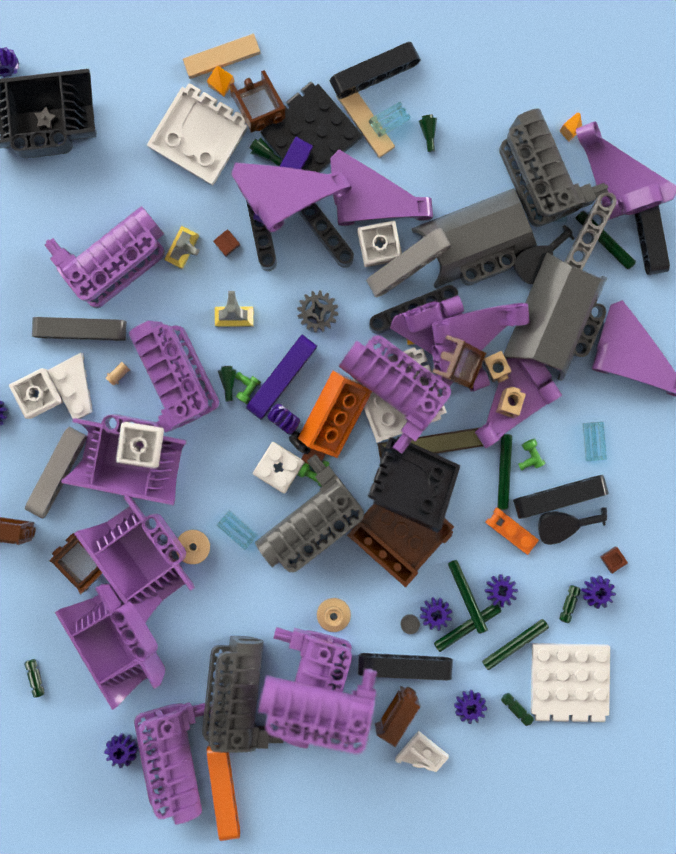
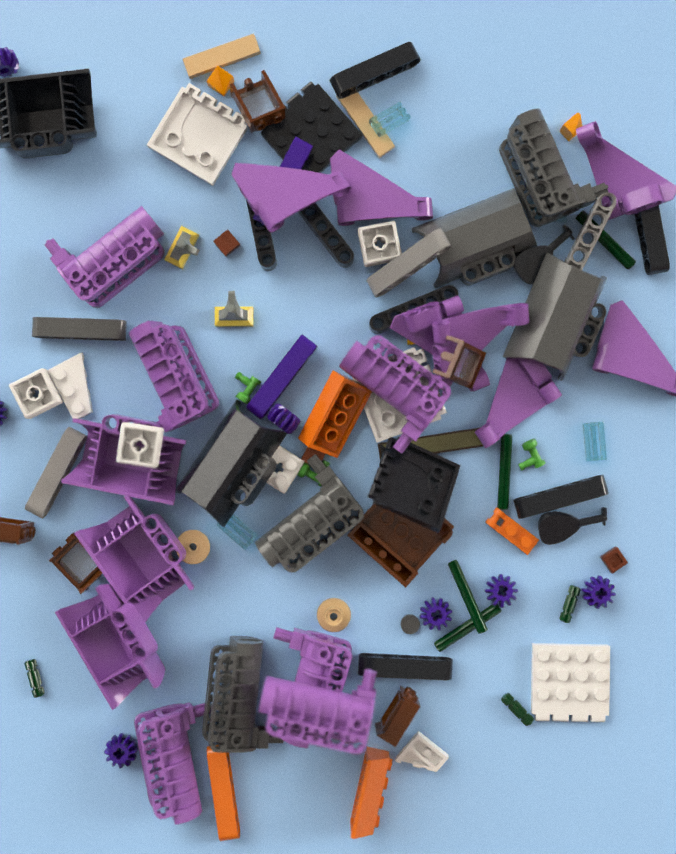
(45, 118): light grey piece -> none
(117, 373): tan pin -> none
(227, 378): dark green cone -> none
(230, 463): none -> black panel
(262, 150): dark green cone -> none
(300, 446): black arm -> none
(308, 314): dark grey gear -> none
(369, 792): none -> orange slope
(428, 128): dark green cone -> none
(469, 713): dark purple gear -> none
(497, 358): tan brick -> none
(505, 408): tan brick -> none
(515, 644): dark green axle -> none

